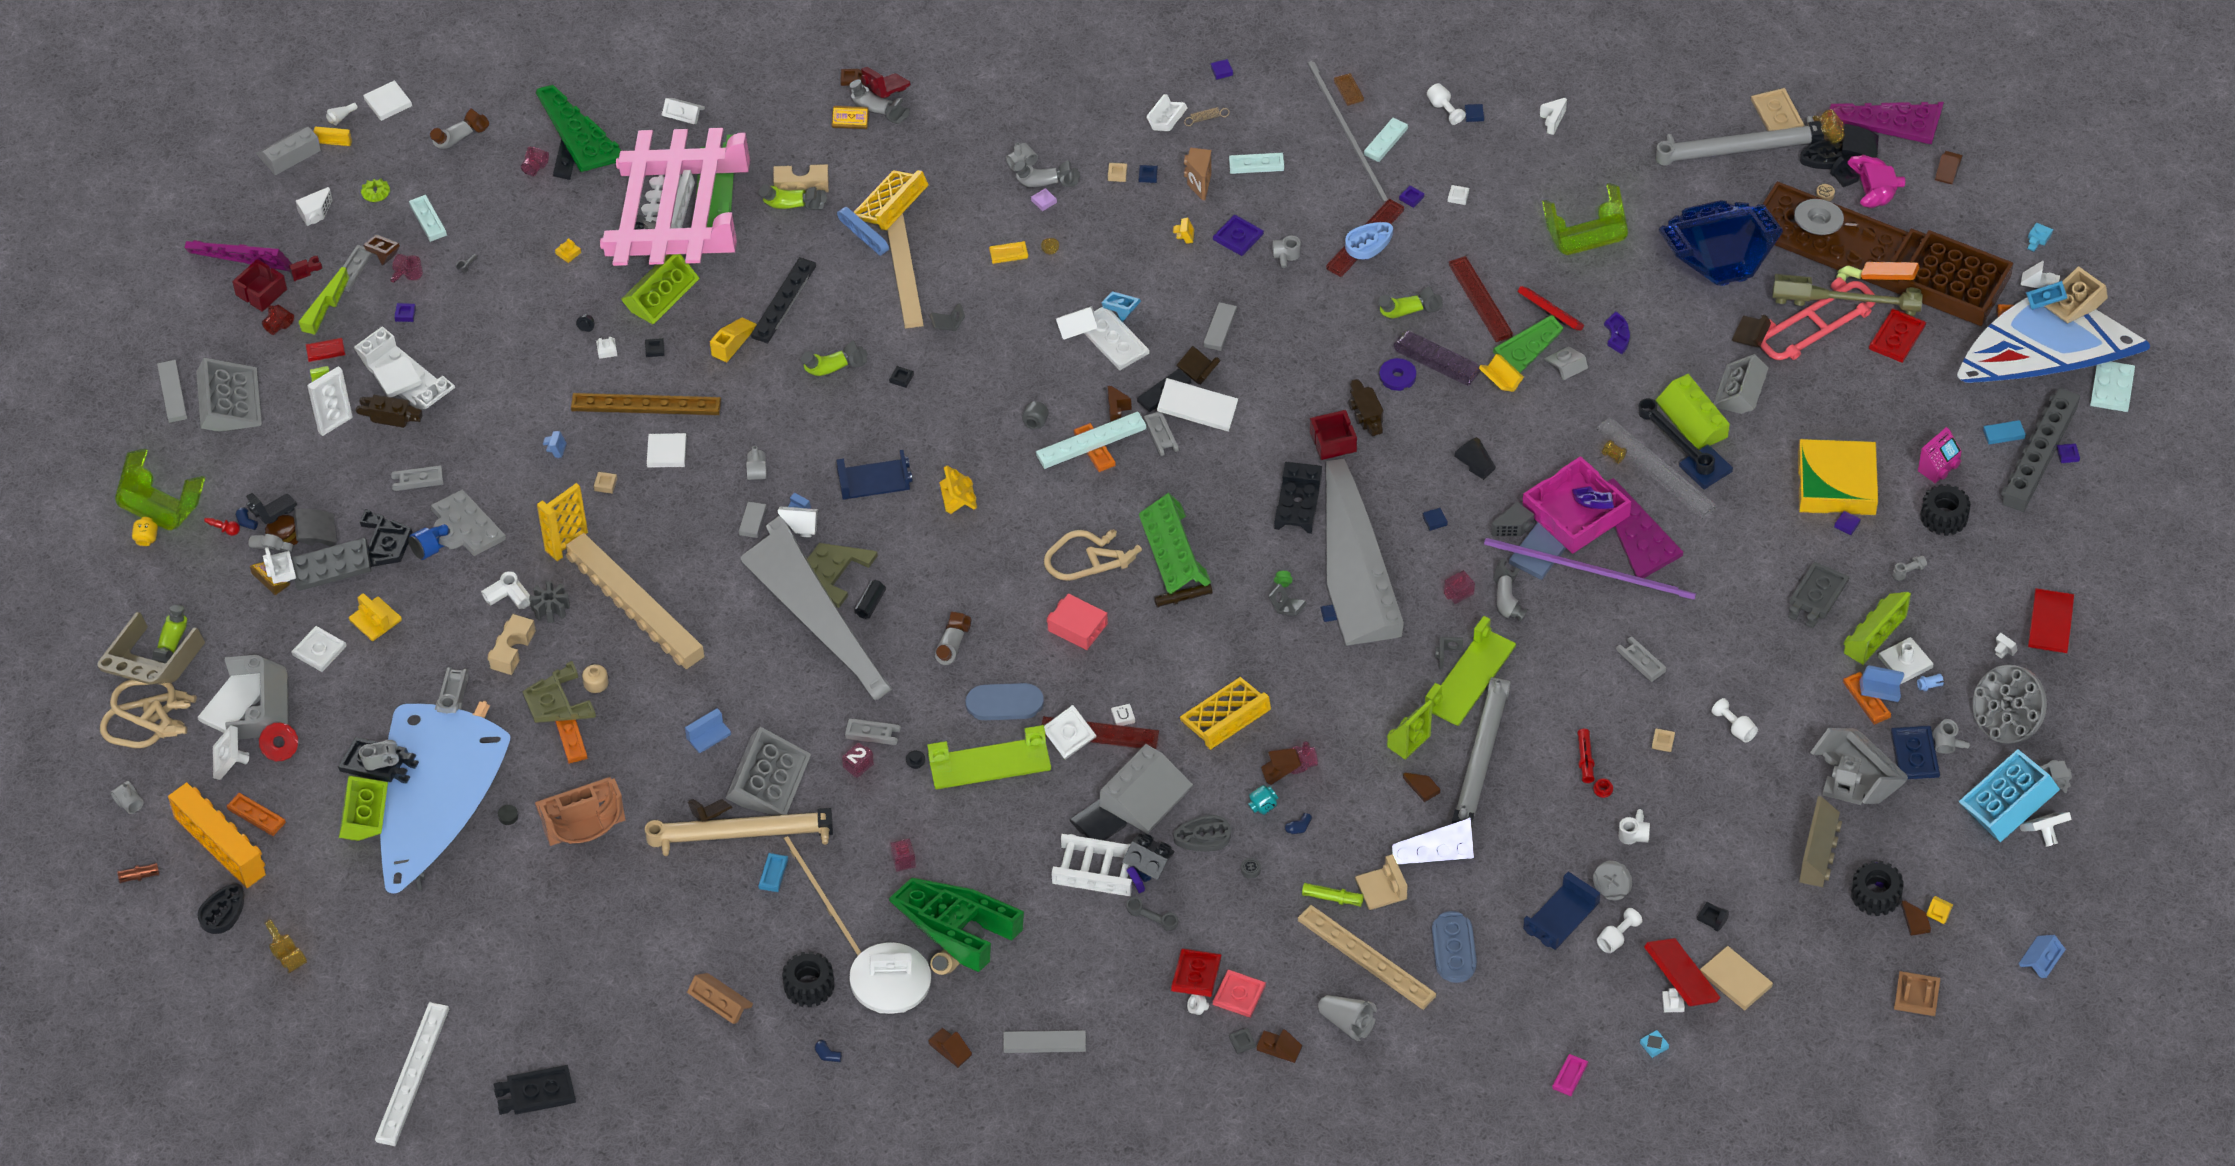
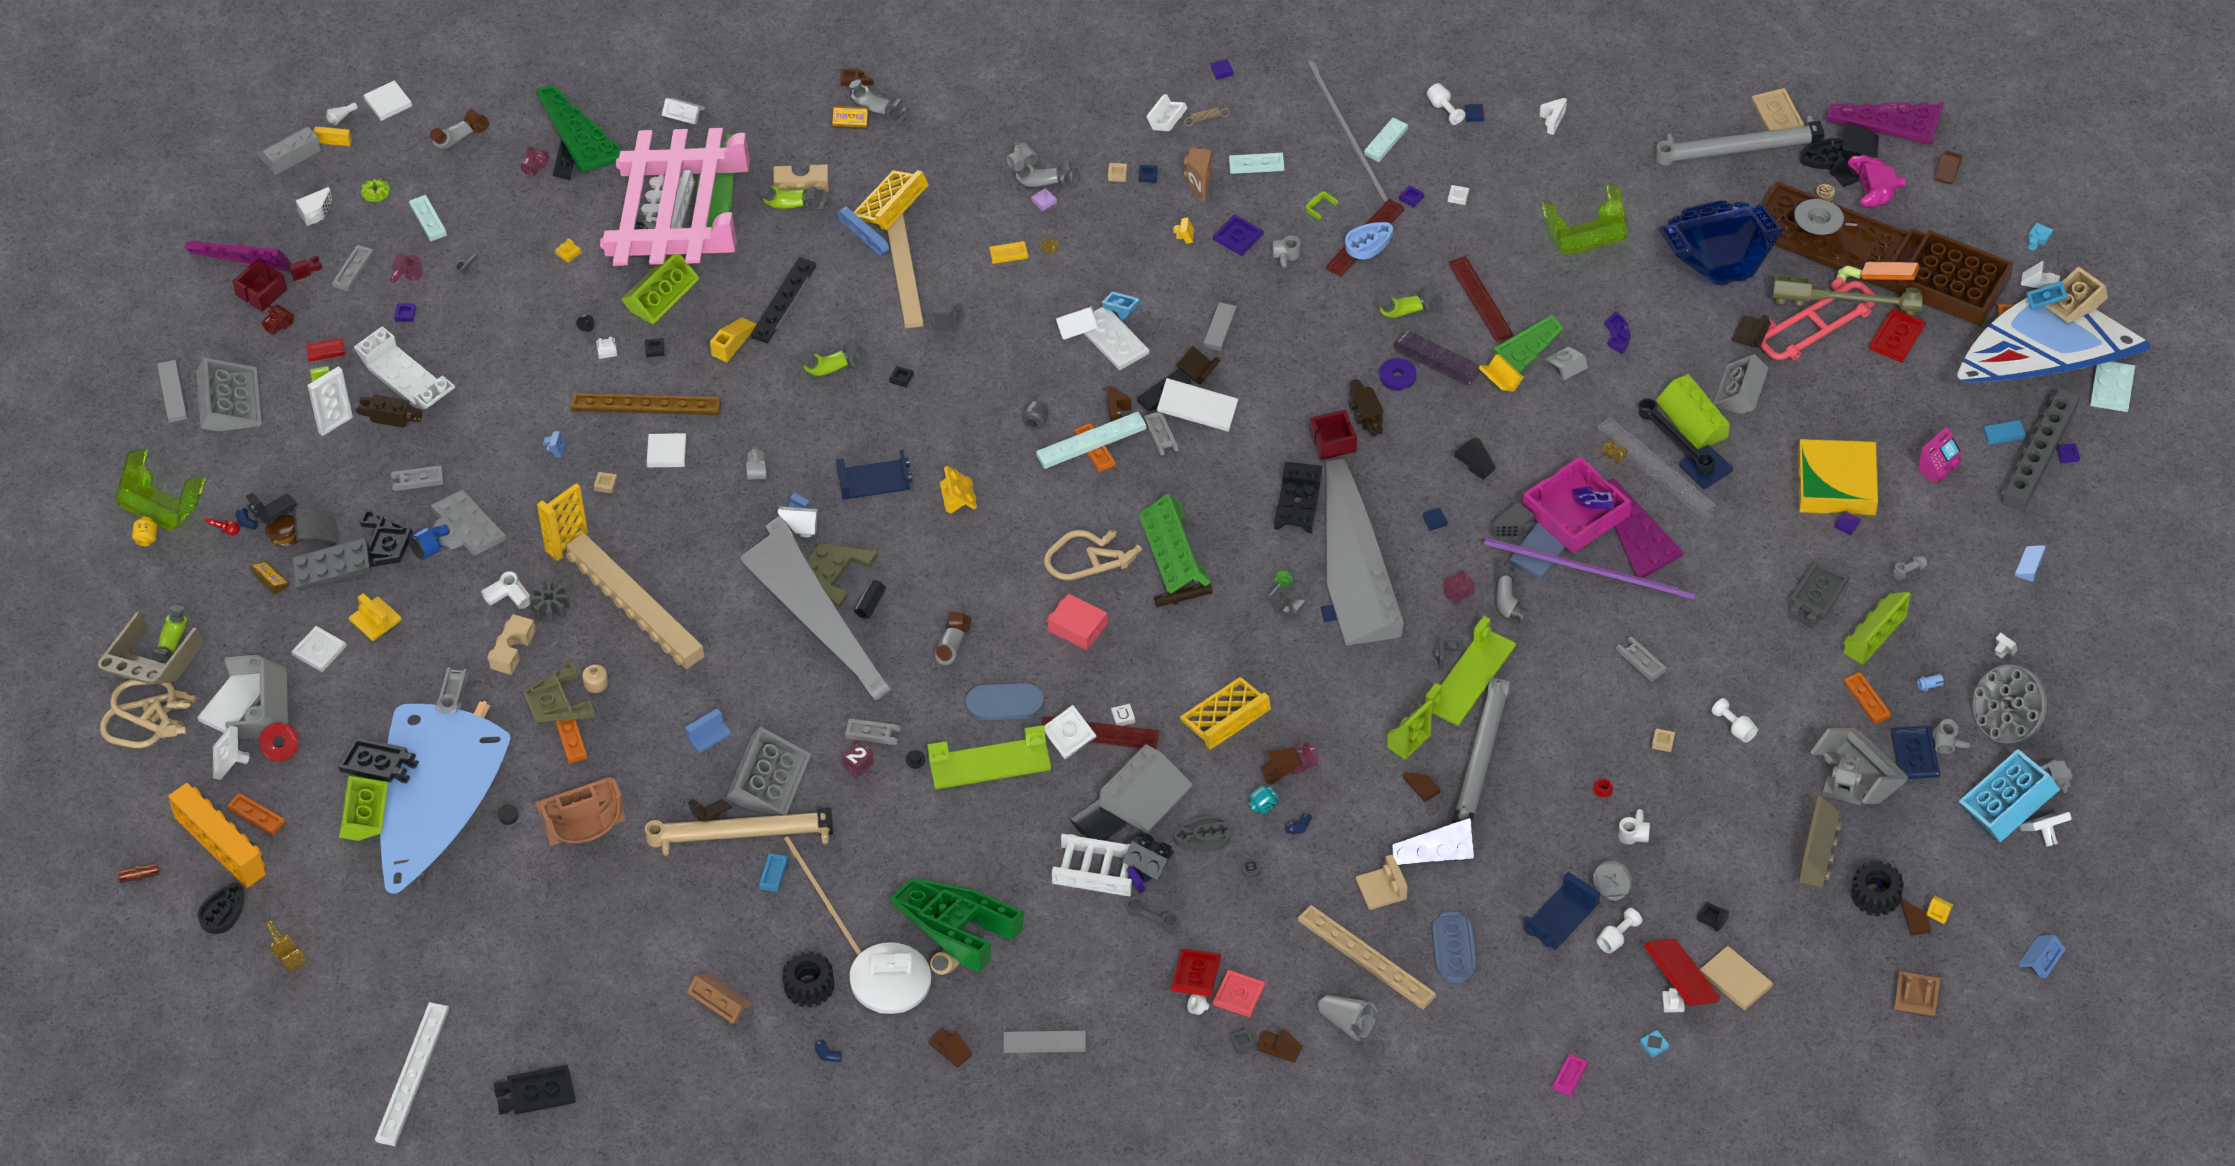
(127, 797): light grey piece -> none
(270, 541): light grey bar -> none
(279, 566): white bracket -> none
(329, 297): lime slope -> none
(378, 756): light grey piece -> none
(382, 247): reddish brown slope -> none
(397, 376): white tile -> none
(752, 519): light grey tile -> none
(882, 85): dark red bracket -> none
(903, 855): clear pink brick -> none
(1314, 201): none -> lime piece
(1341, 896): lime pin -> none
(1348, 89): clear orange tile -> none
(1551, 308): red tile -> none
(1587, 773): red pin -> none
(1832, 125): clear yellow beam -> none
(1881, 683): medium blue panel -> none
(1906, 658): white tile -> none
(1945, 521): black tyre -> none
(2030, 562): none -> light blue slope
(2051, 620): red slope -> none

